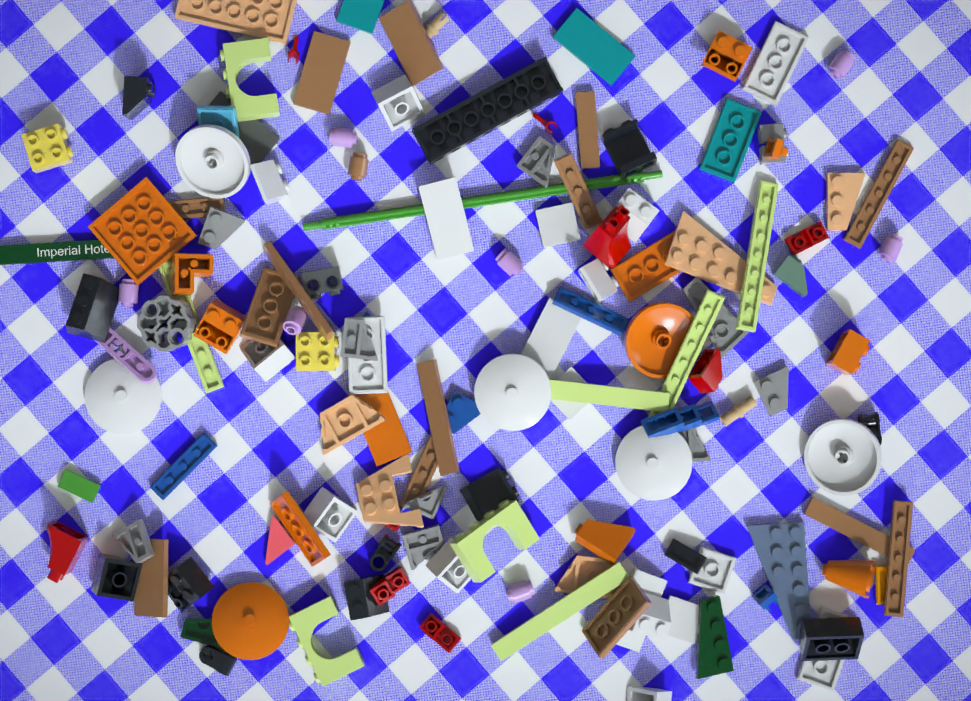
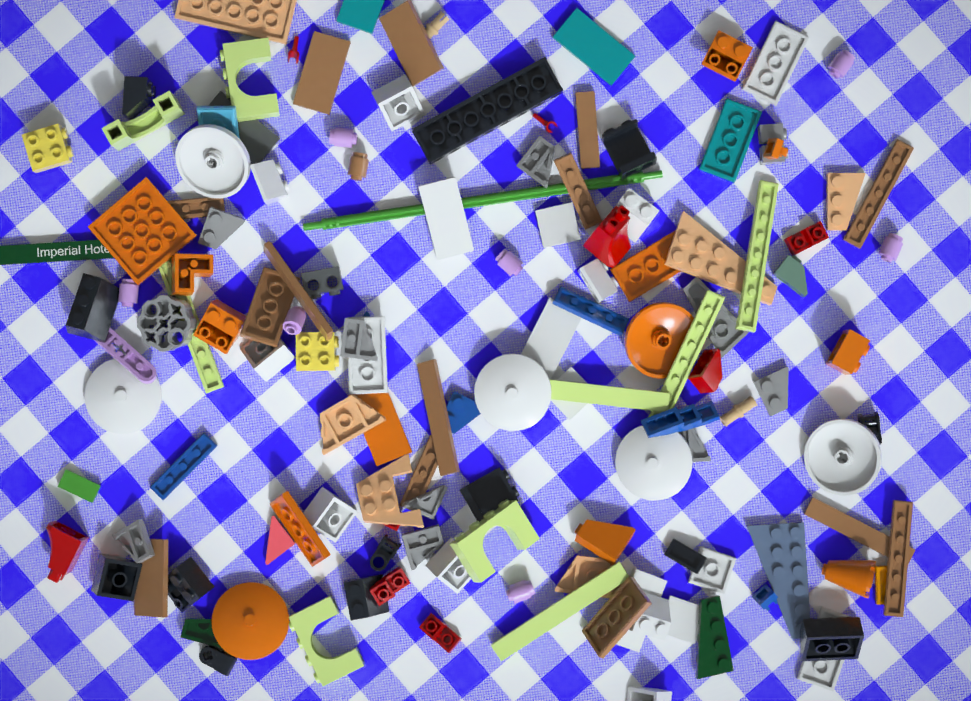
(123, 134): none -> yellowish green arch

